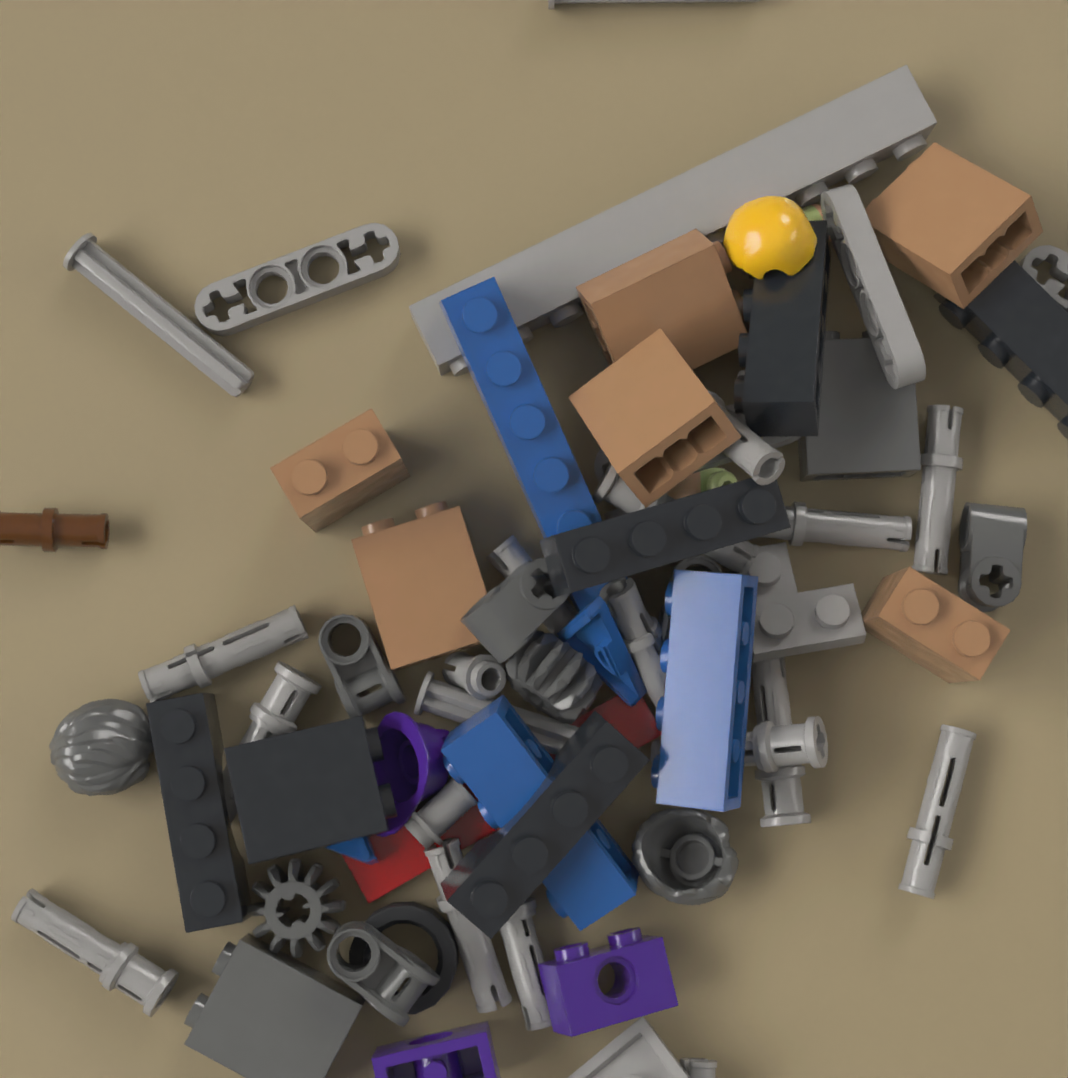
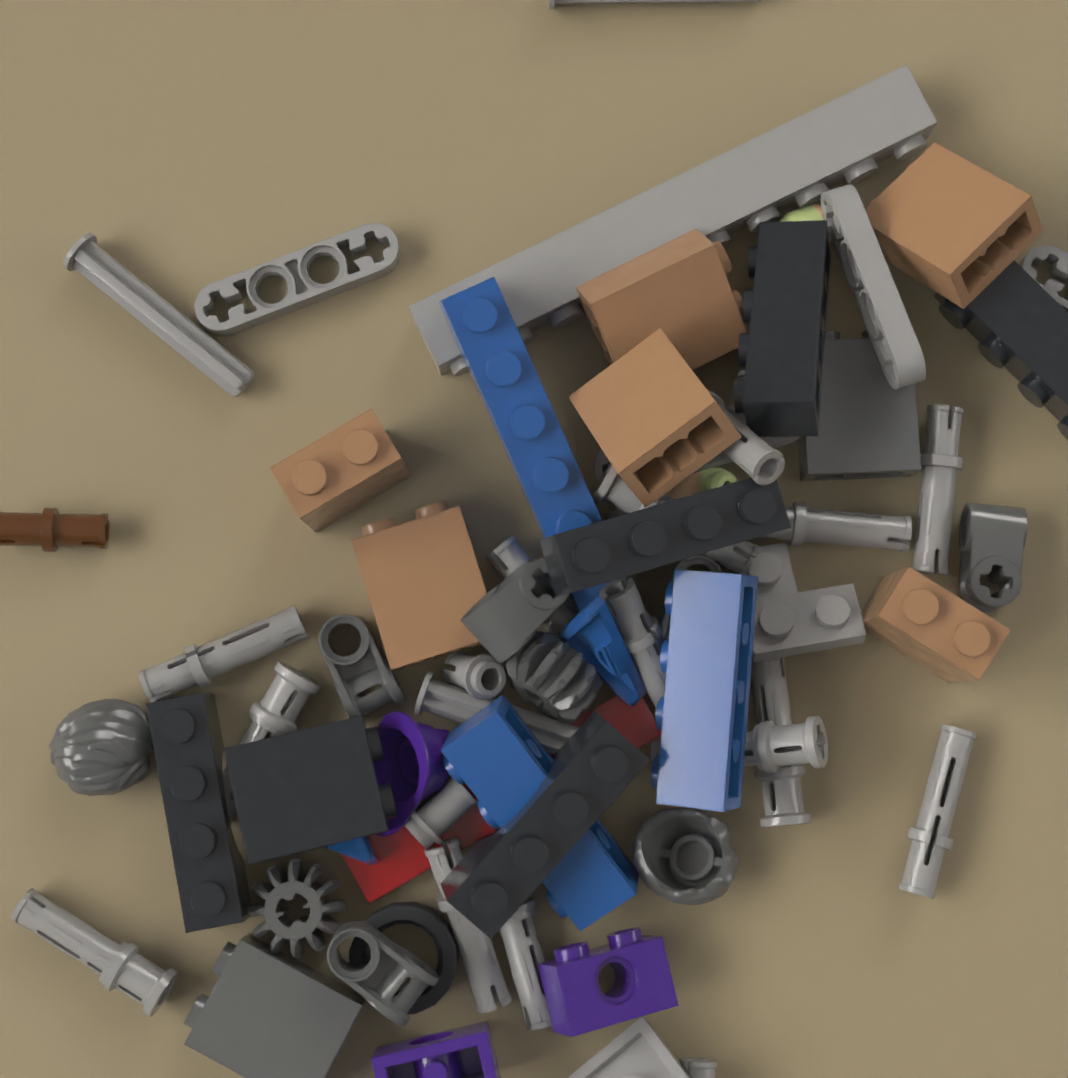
(769, 236): yellow hair -> none

